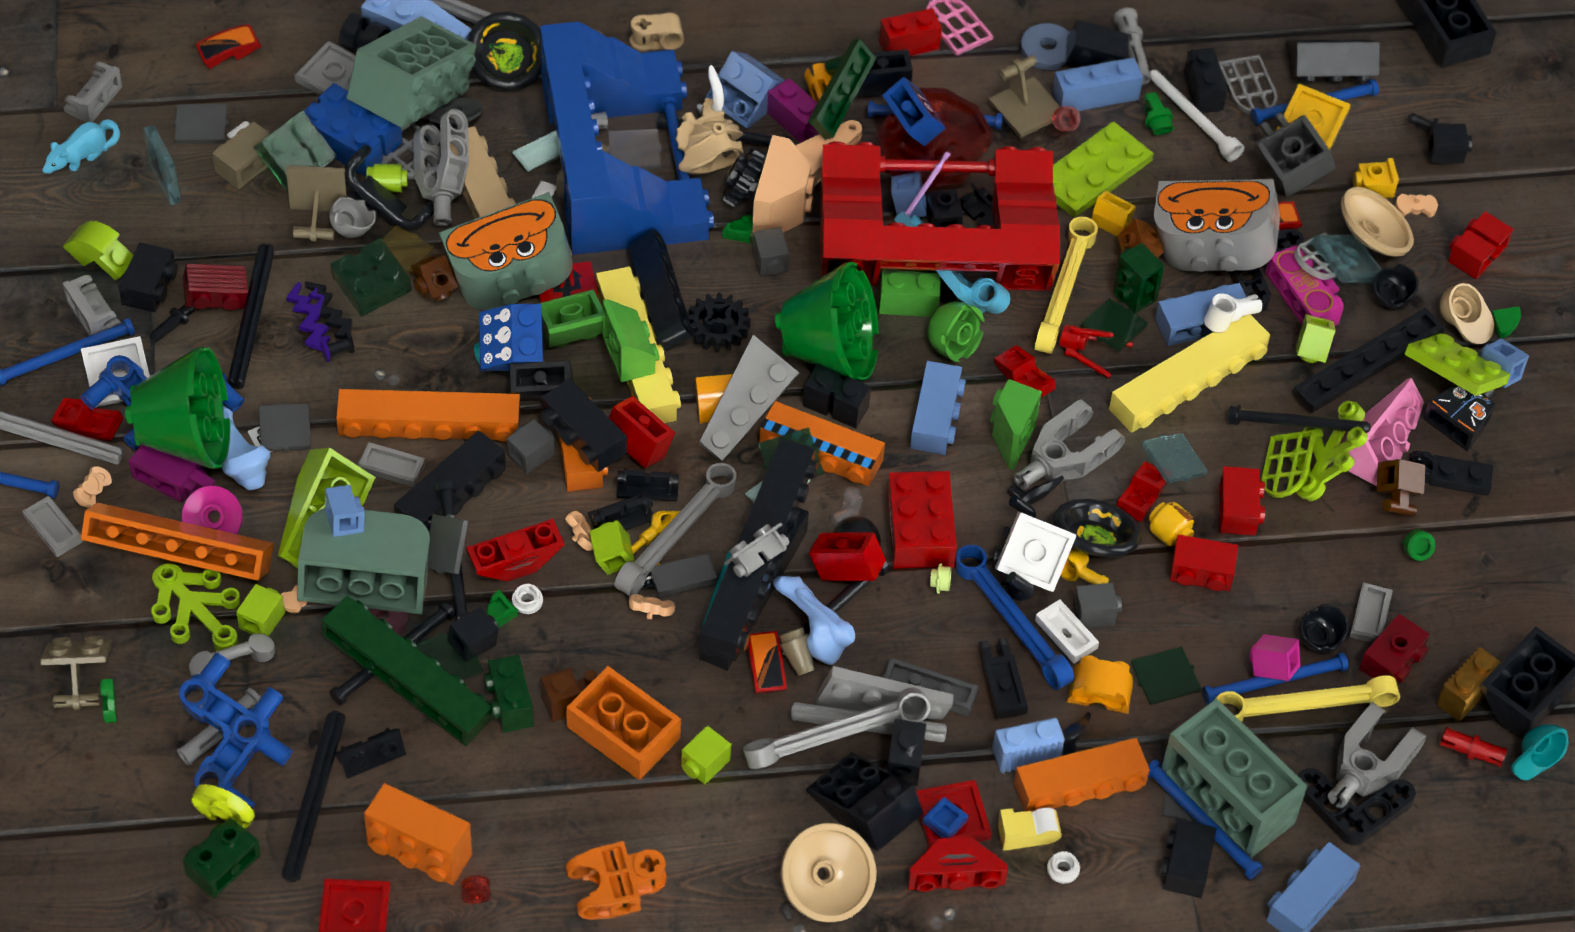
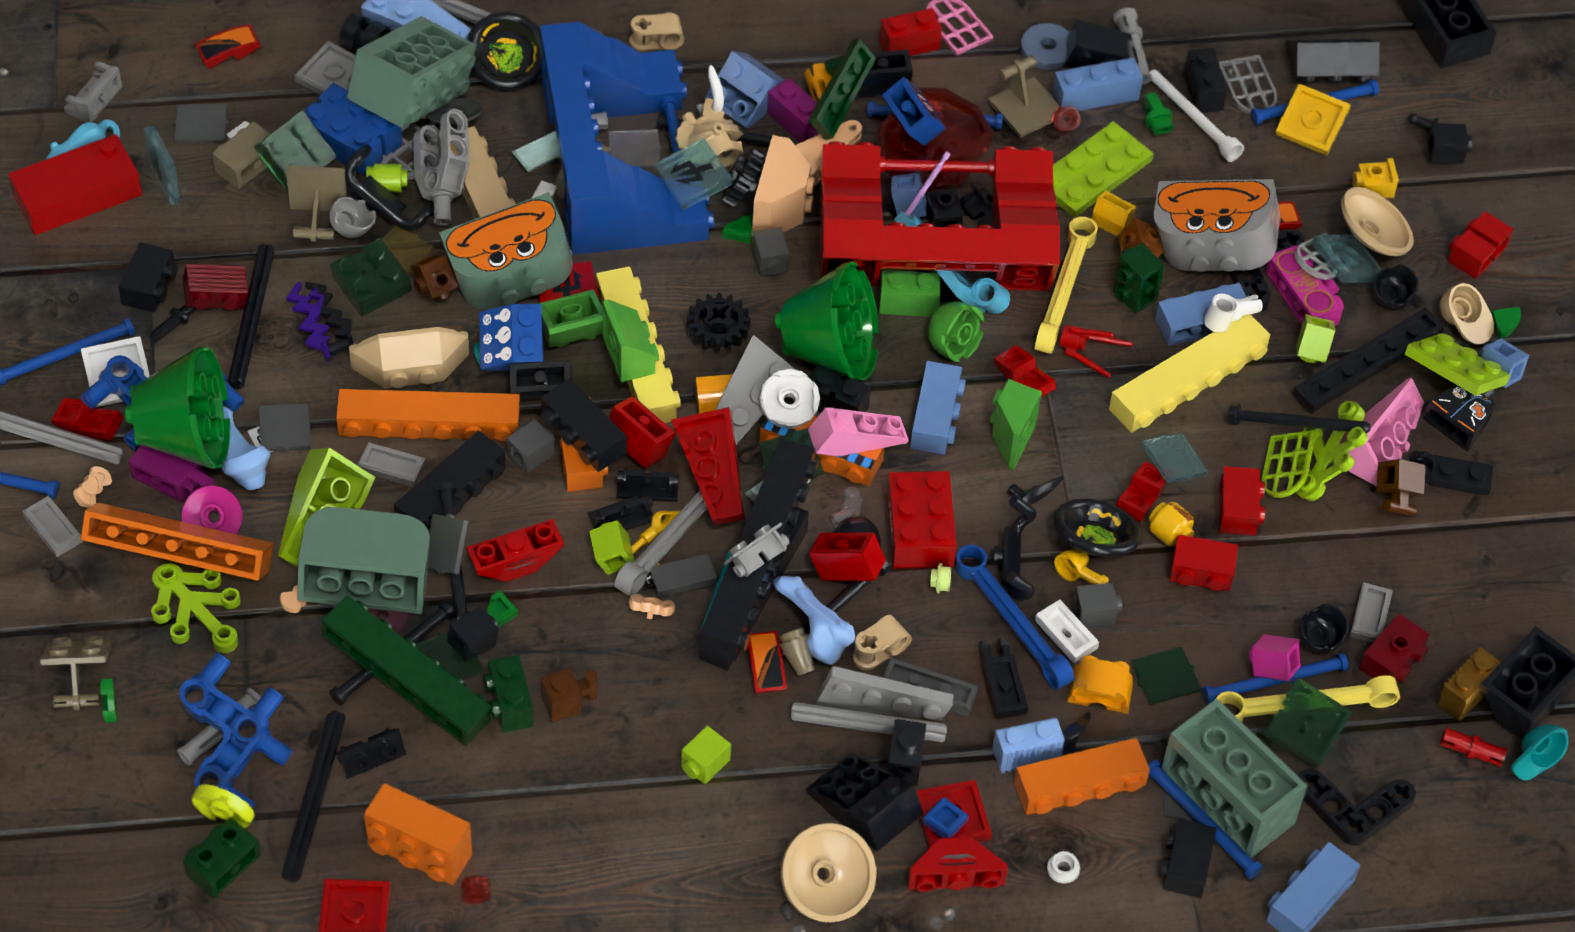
(75, 184): none -> red brick
(89, 305): light grey hinge -> none
(99, 243): lime brick -> none
(259, 646): light grey bar -> none
(260, 611): lime brick -> none
(343, 511): medium blue brick -> none
(410, 356): none -> tan wedge
(524, 592): white plate -> none
(580, 529): light nougat piece -> none
(623, 722): orange brick -> none
(631, 871): orange piece -> none
(660, 289): black beam -> none
(693, 174): none -> clear light blue tile
(712, 455): none -> red wing
(768, 750): light grey piece -> none
(794, 385): none -> white plate
(851, 432): none -> bright pink slope
(880, 643): none -> tan piece
(1028, 828): light yellow leg -> none
(1036, 551): white hinge -> none
(1053, 458): light grey piece -> none
(1115, 319): clear green piece -> none
(1294, 153): dark grey hinge -> none
(1321, 727): none -> clear green piece
(1361, 769): light grey piece -> none
(1416, 204): light nougat piece -> none
(1419, 545): green tile -> none

